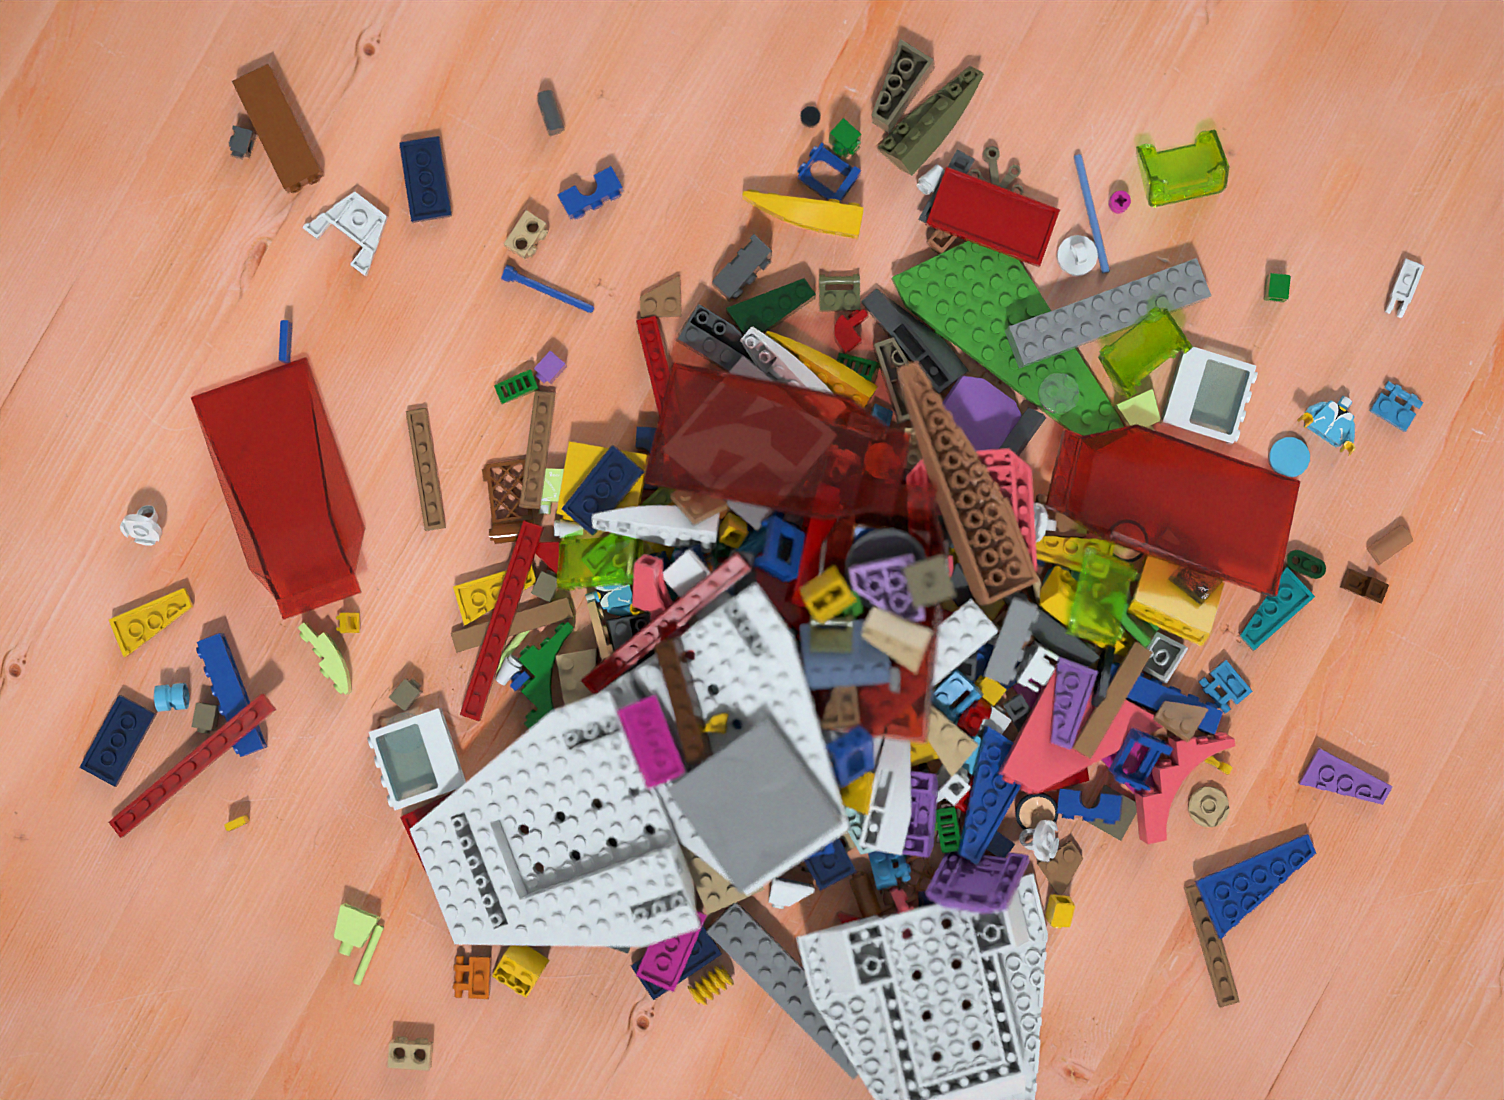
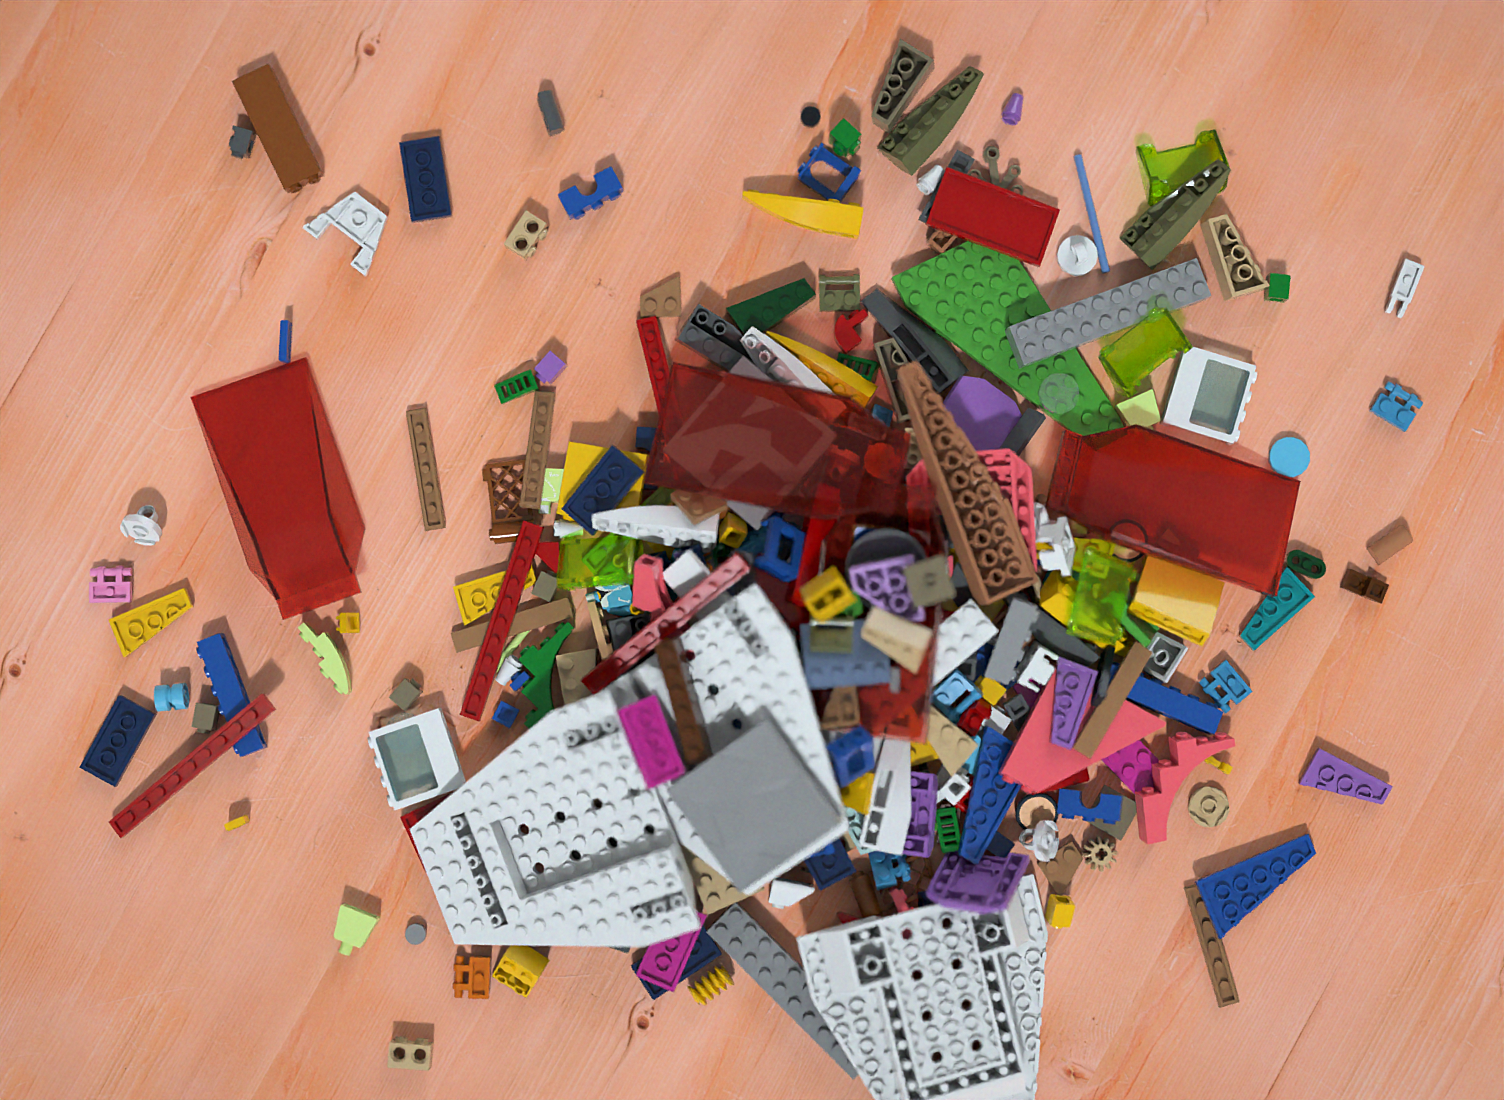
(110, 591): none -> bright pink plate
(368, 954): yellowish green bar -> none
(415, 933): none -> light grey tile
(505, 714): none -> blue plate
(512, 275): blue piece -> none
(718, 723): yellow tile -> none
(743, 268): dark grey wedge -> none
(1012, 112): none -> medium lavender cone
(1064, 547): none -> white panel
(1094, 848): none -> tan gear
(1117, 205): dark pink wheel -> none
(1138, 778): blue panel -> none
(1175, 215): none -> olive wedge
(1180, 718): medium nougat wing -> none
(1194, 584): clear smoke wing -> none
(1231, 260): none -> tan wedge
(1332, 423): medium azure torso -> none

